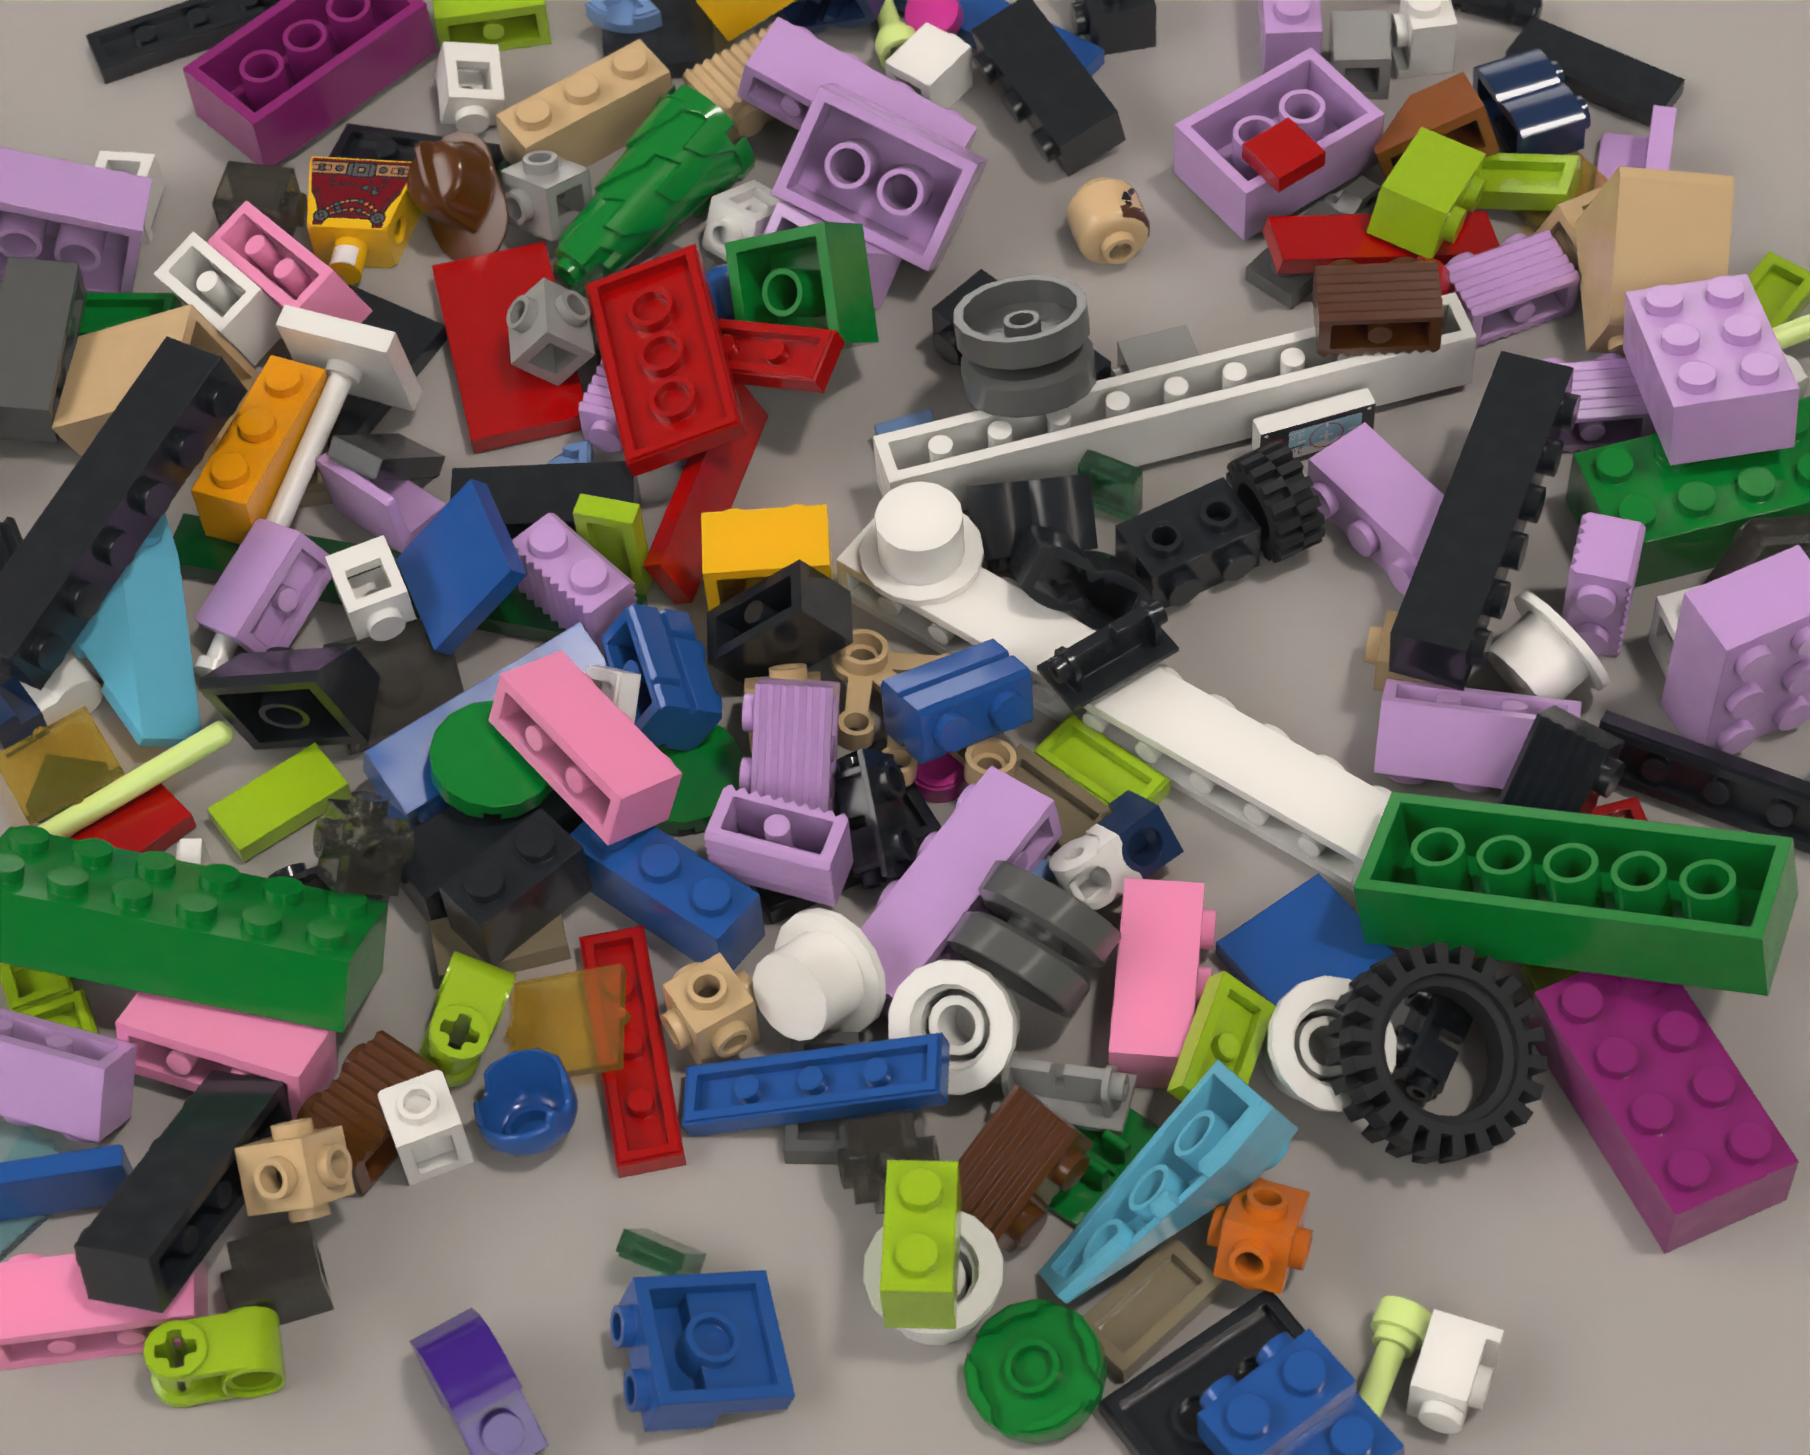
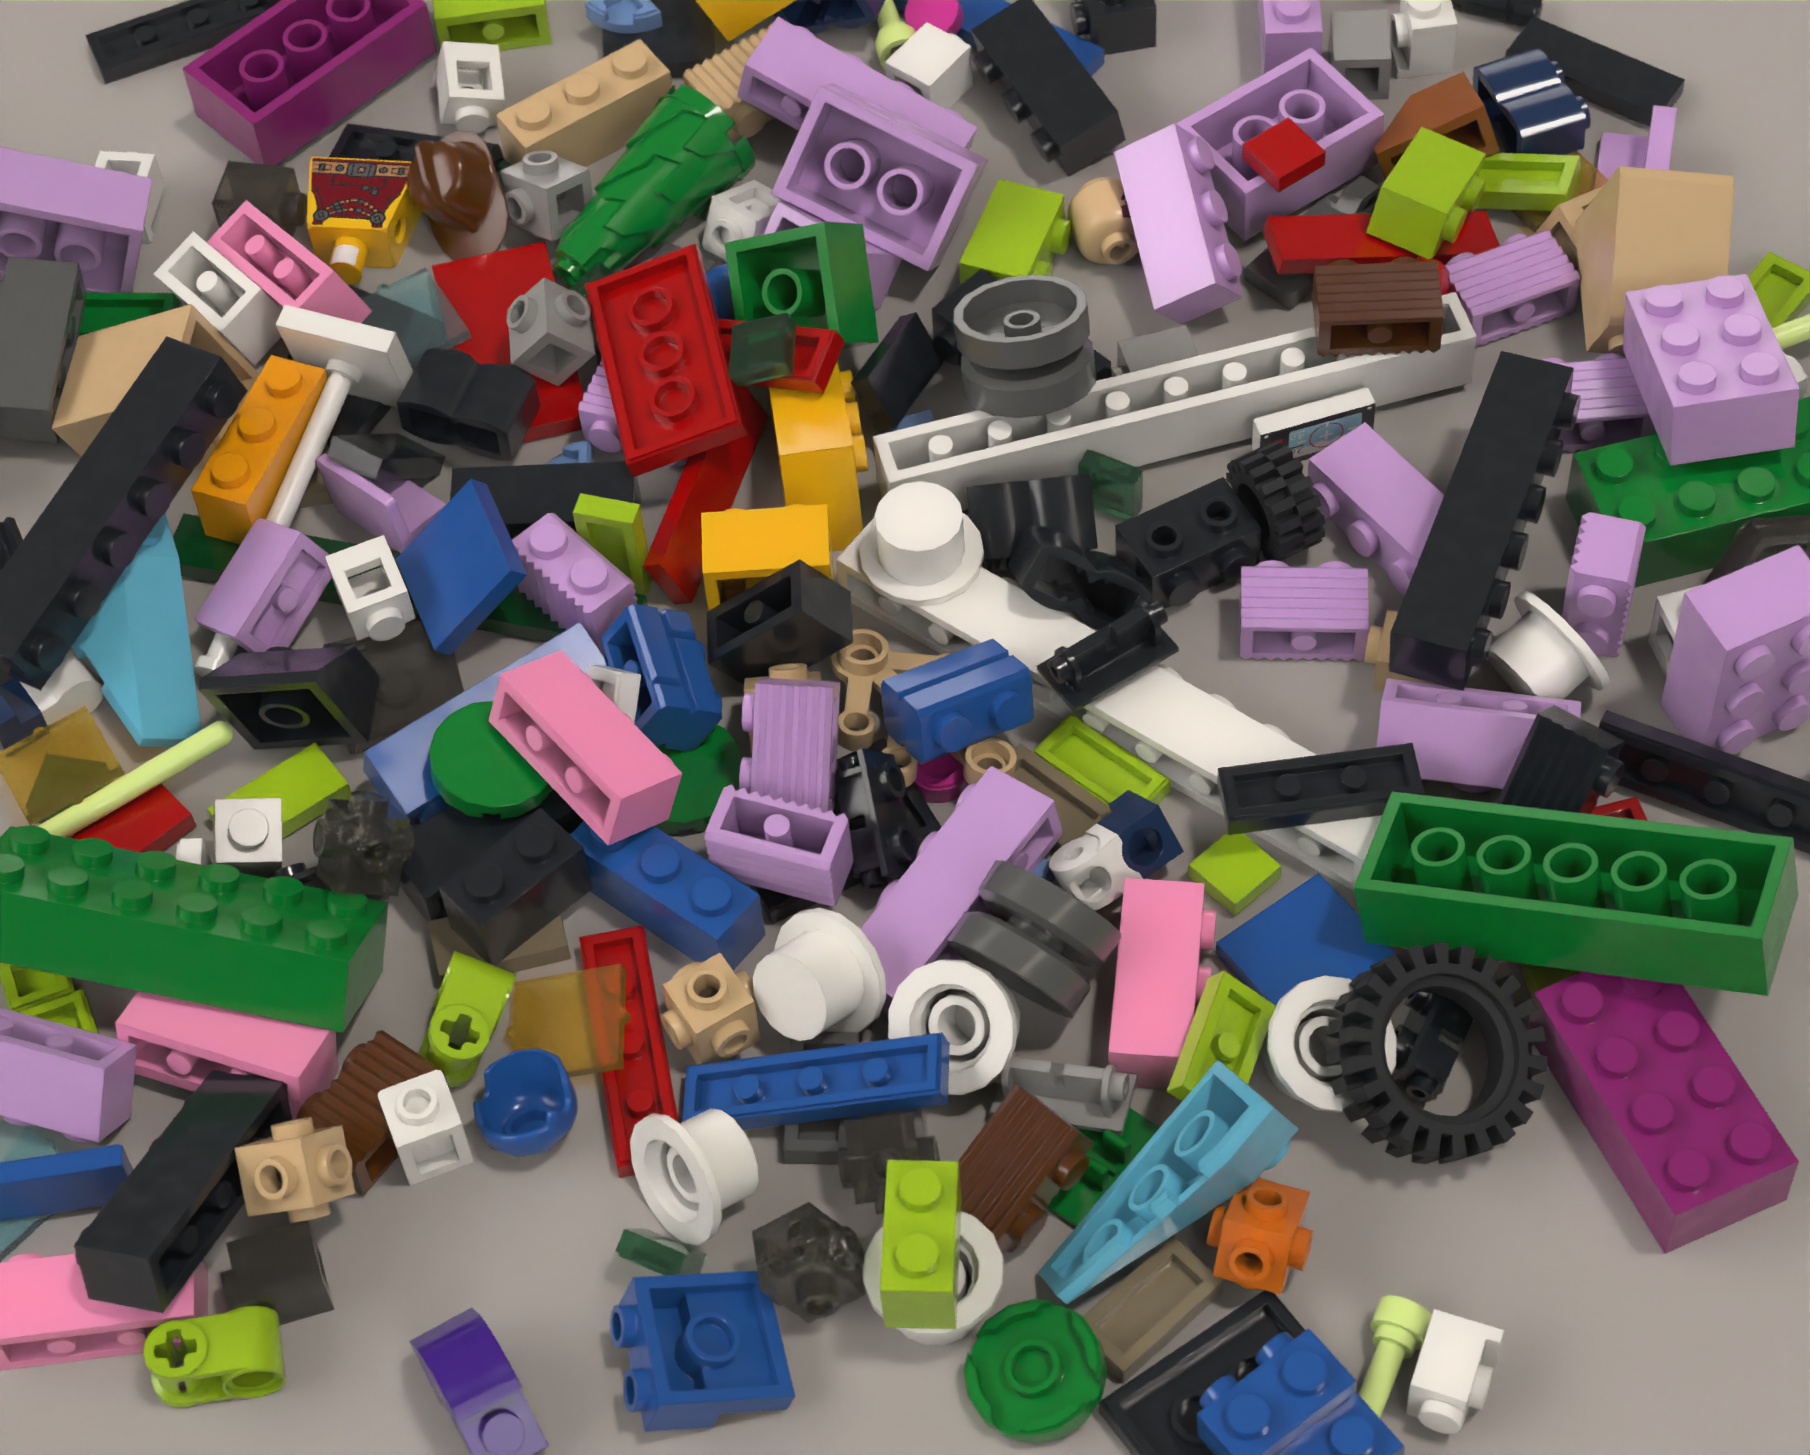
(248, 834): none -> brick
(417, 314): none -> clear light blue piece
(469, 403): none -> black brick
(692, 1170): none -> white piece
(762, 349): none -> clear green tile
(809, 1262): none -> clear smoke brick
(822, 452): none -> yellow wedge
(897, 371): none -> black tile
(1017, 233): none -> lime brick
(1179, 223): none -> lavender brick
(1234, 871): none -> lime tile
(1304, 611): none -> lavender brick
(1316, 788): none -> black tile

